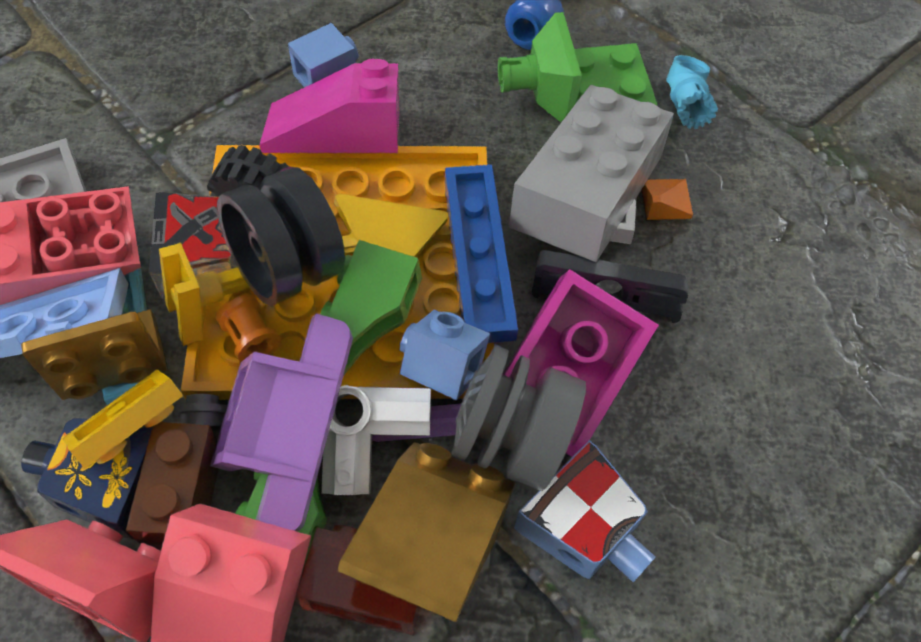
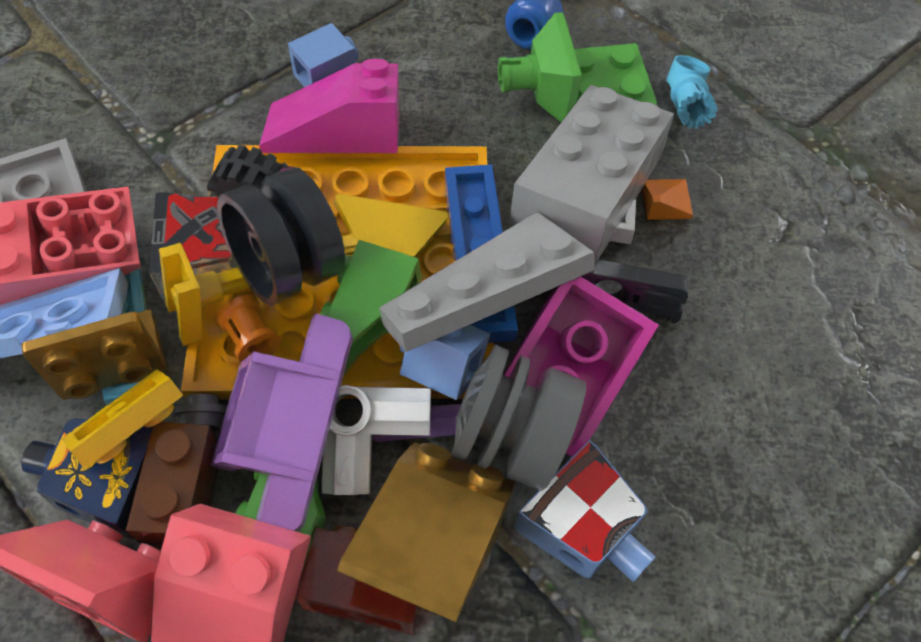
(486, 281): none -> light grey wing

